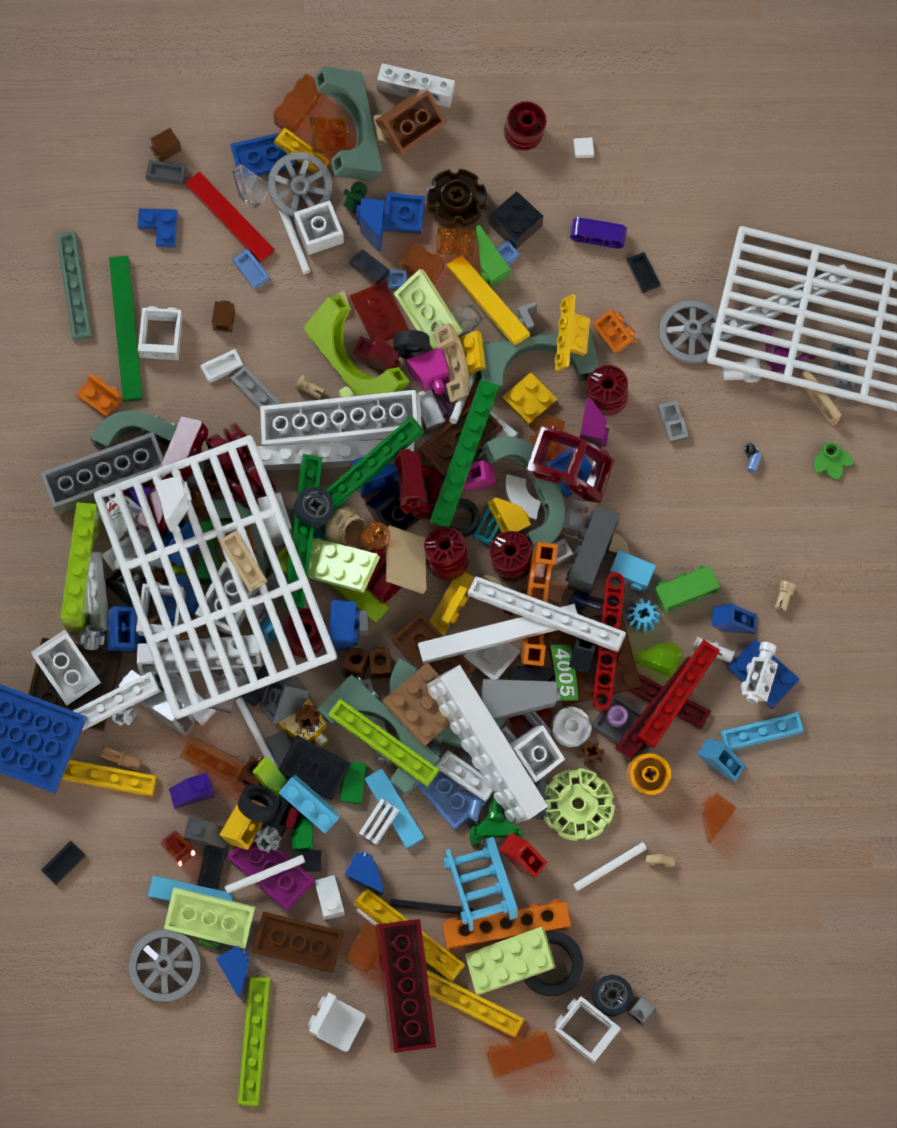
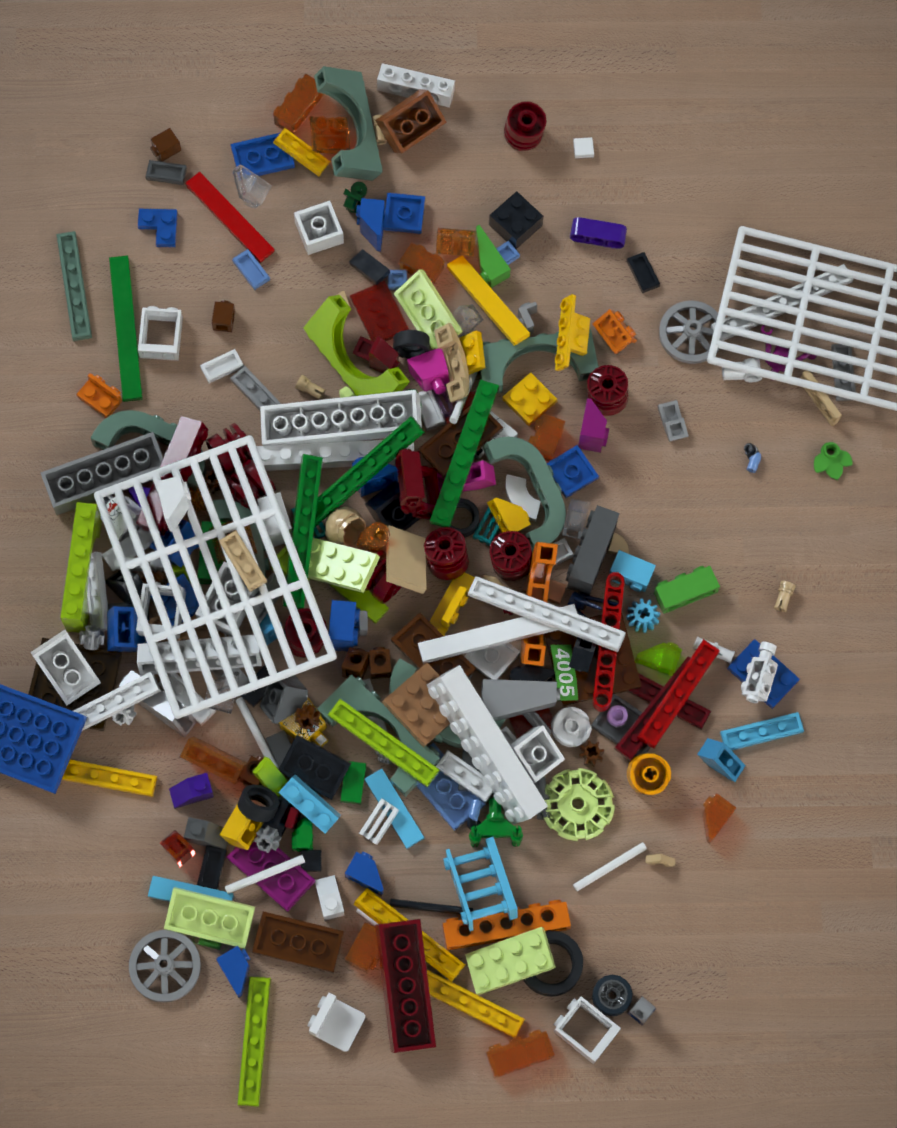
(63, 862): black tile -> none
(121, 758): medium nougat axle -> none
(295, 243): white bar -> none
(300, 179): light grey wheel -> none
(307, 514): wheel -> none
(456, 198): dark brown piece -> none
(523, 855): red brick -> none
(600, 472): dark red window -> none
(734, 619): blue slope -> none

